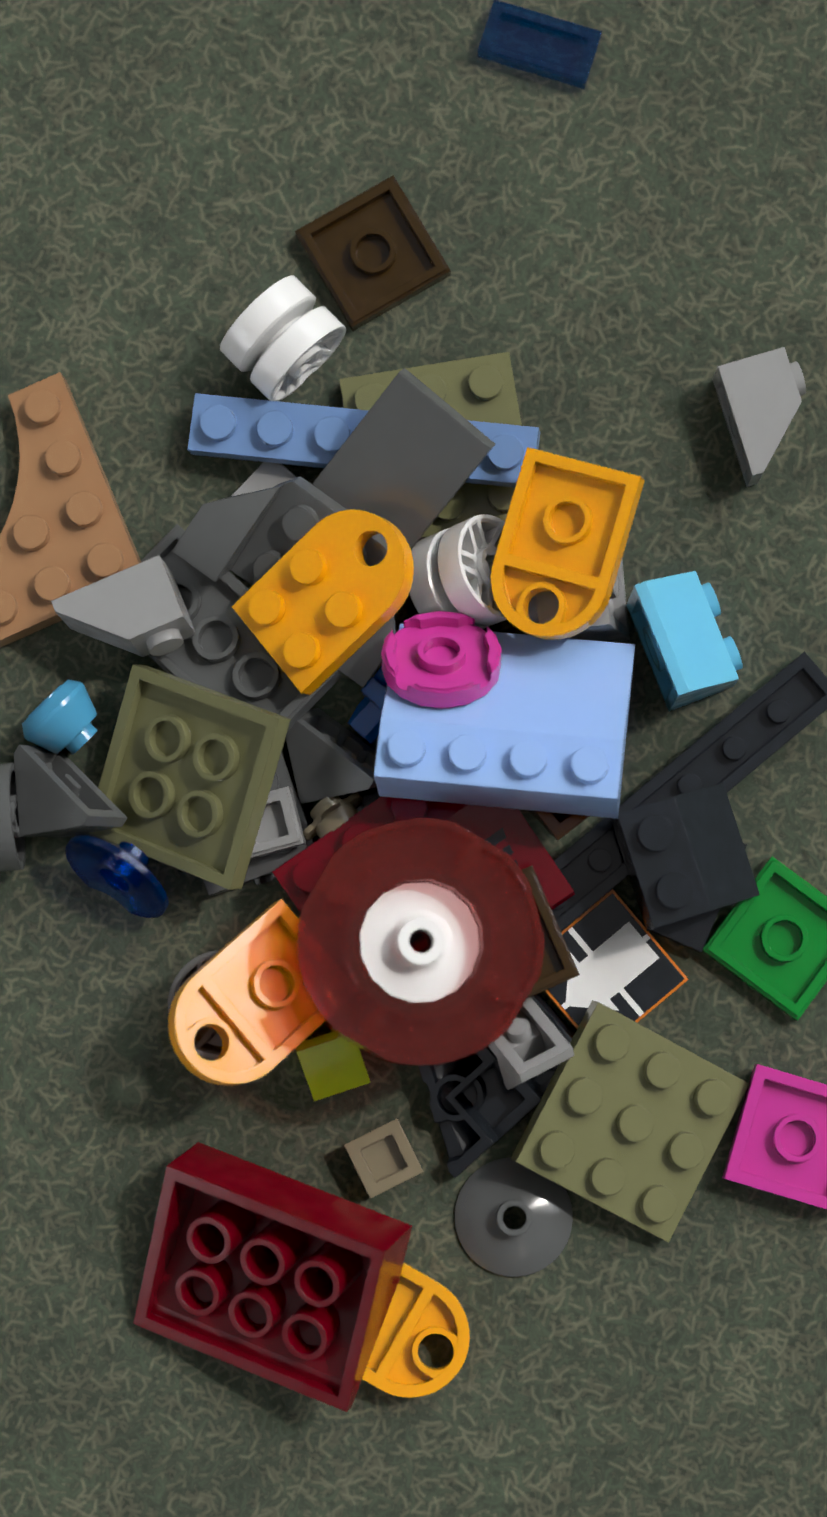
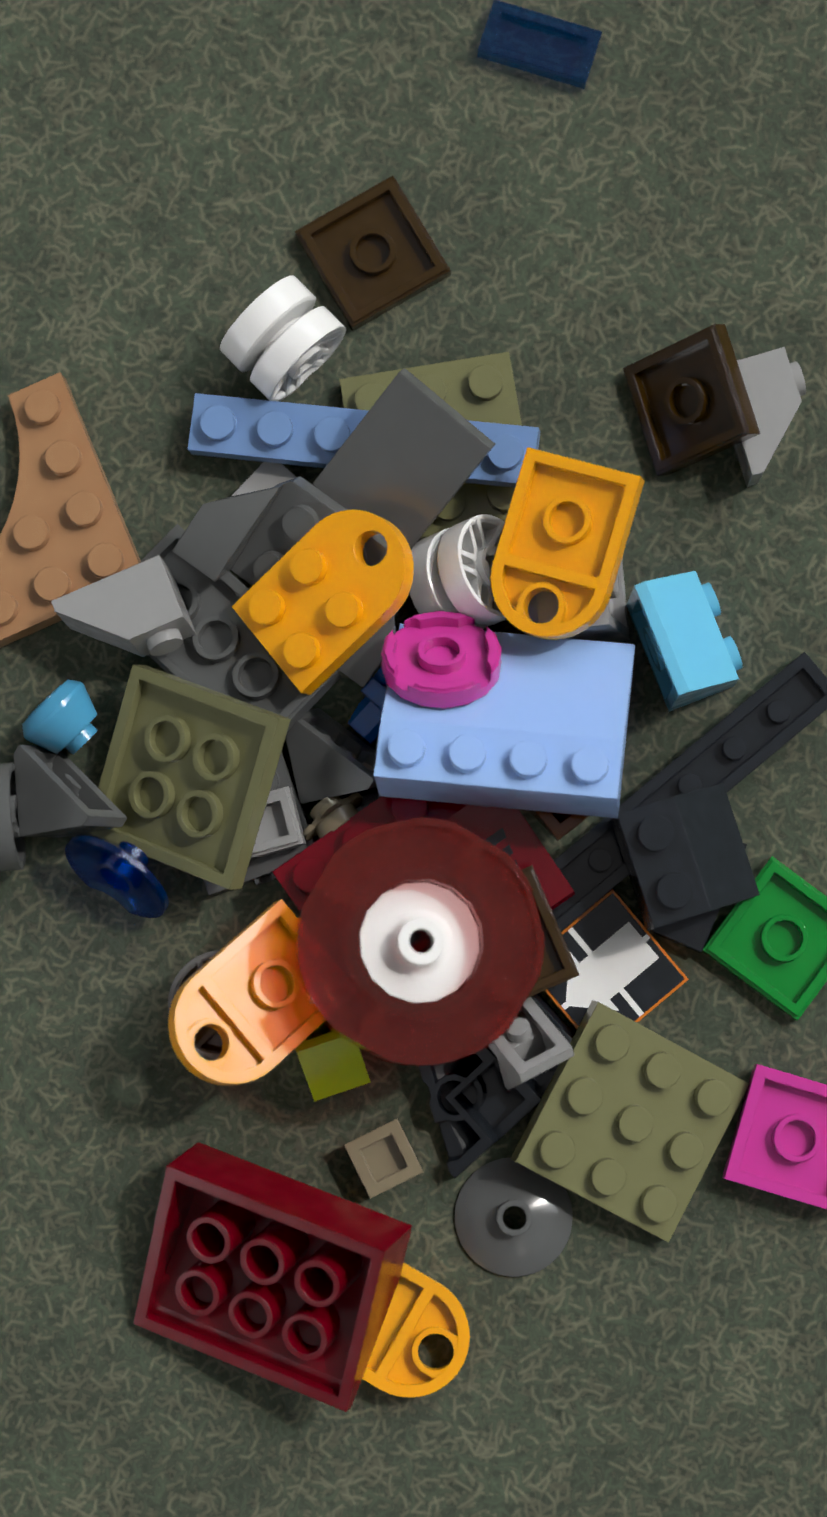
(691, 400): none -> dark brown tile

